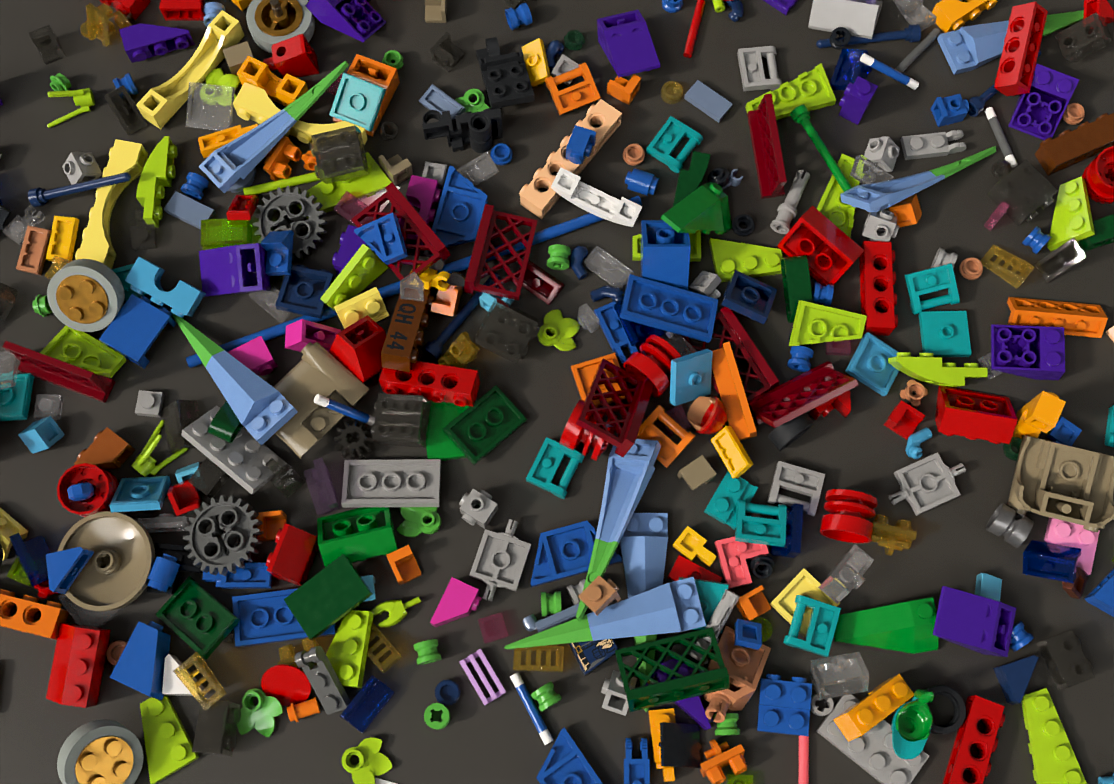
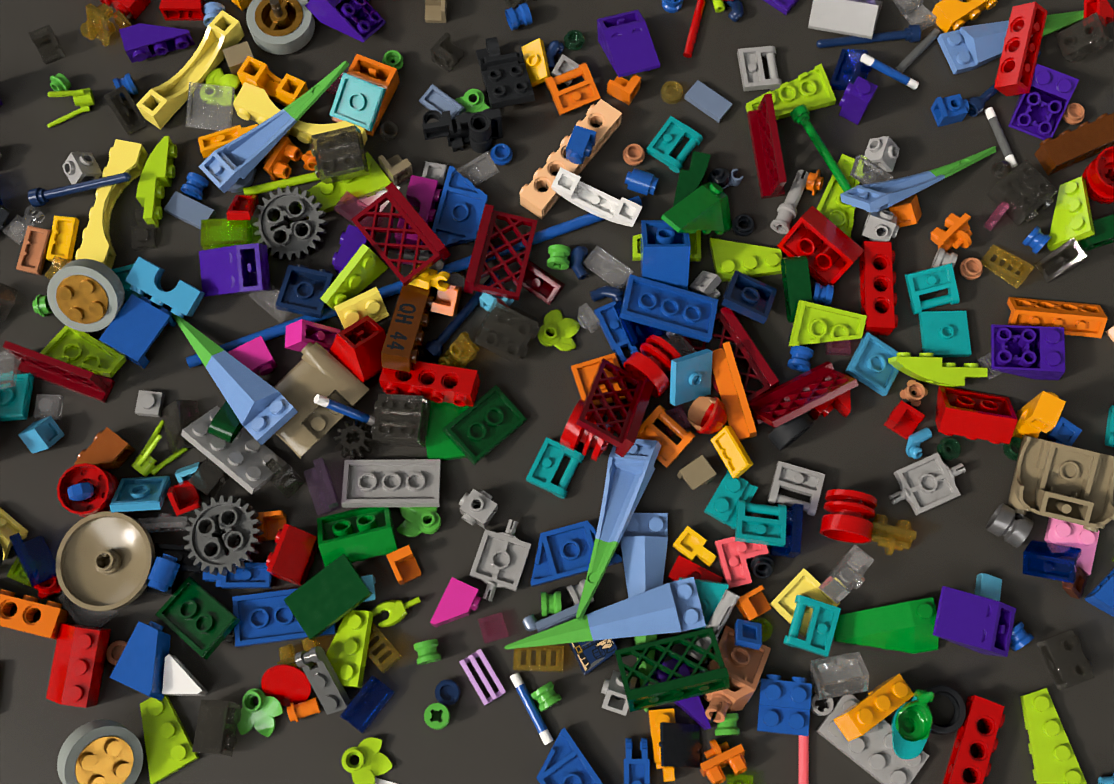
(65, 567): blue slope -> none
(202, 667): clear yellow slope -> none
(279, 252): blue slope -> none
(293, 57): red torso -> none
(384, 238): blue wing -> none
(412, 288): clear slope -> none
(599, 594): medium nougat bracket -> none
(814, 182): none -> orange plate
(840, 31): black bush -> none
(931, 144): light grey hinge -> none
(953, 444): none -> clear green plate
(956, 236): none -> orange hips
(1015, 678): dark blue slope -> none

